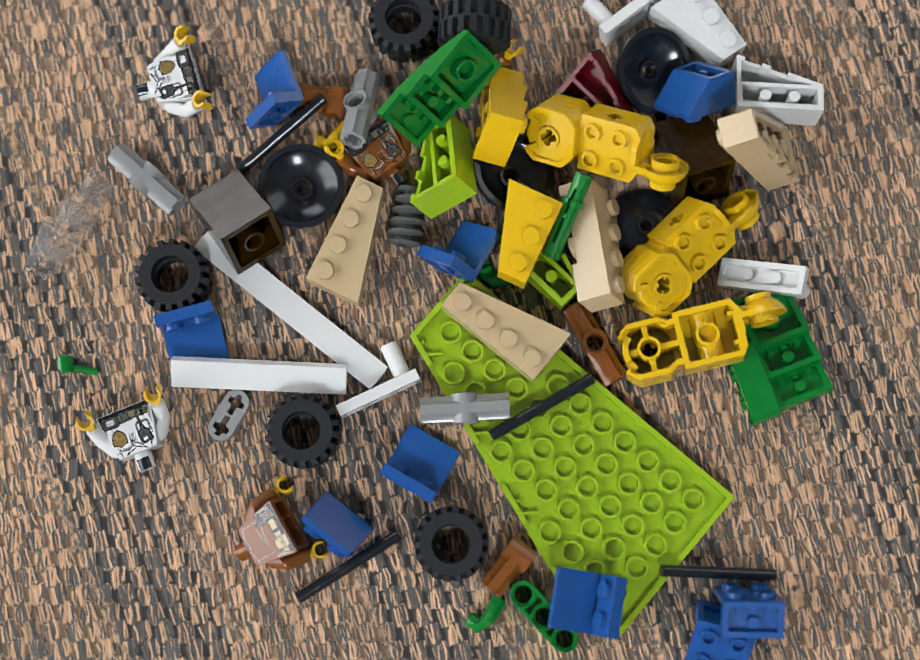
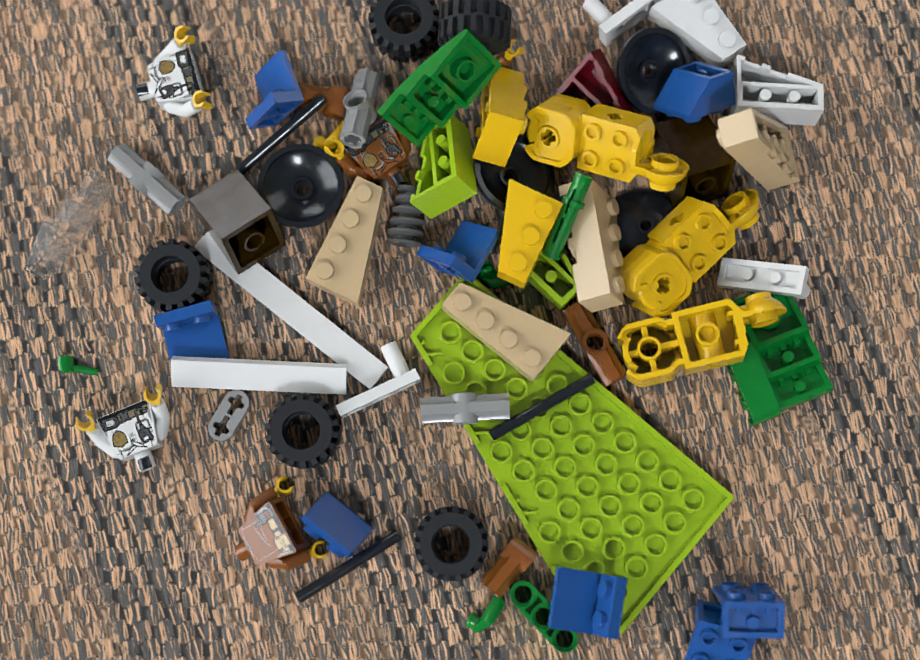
(420, 463): blue bracket -> none
(717, 572): black bar -> none

